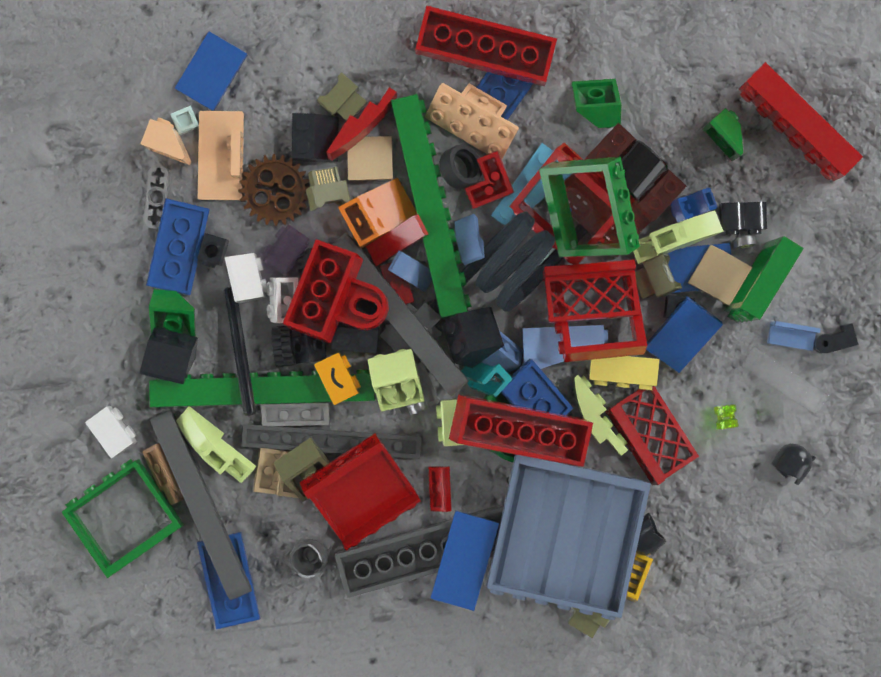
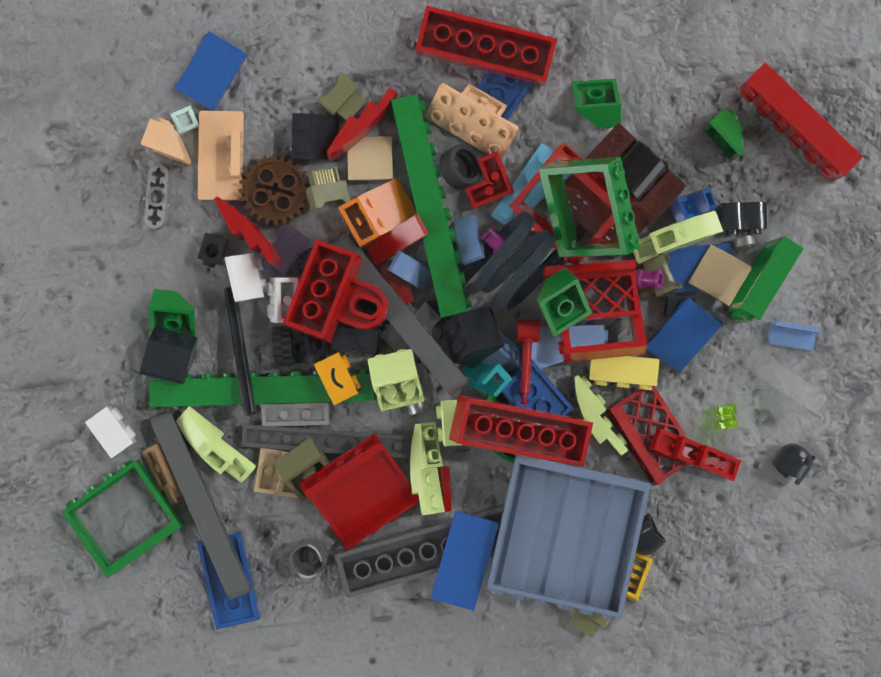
(177, 246): blue tile -> none
(245, 229): none -> red slope
(424, 460): none -> yellowish green slope
(493, 238): none -> magenta bush
(527, 332): none -> red piece
(562, 302): none -> green slope
(649, 279): none -> magenta bush
(695, 454): none -> red slope
(829, 343): black leg -> none

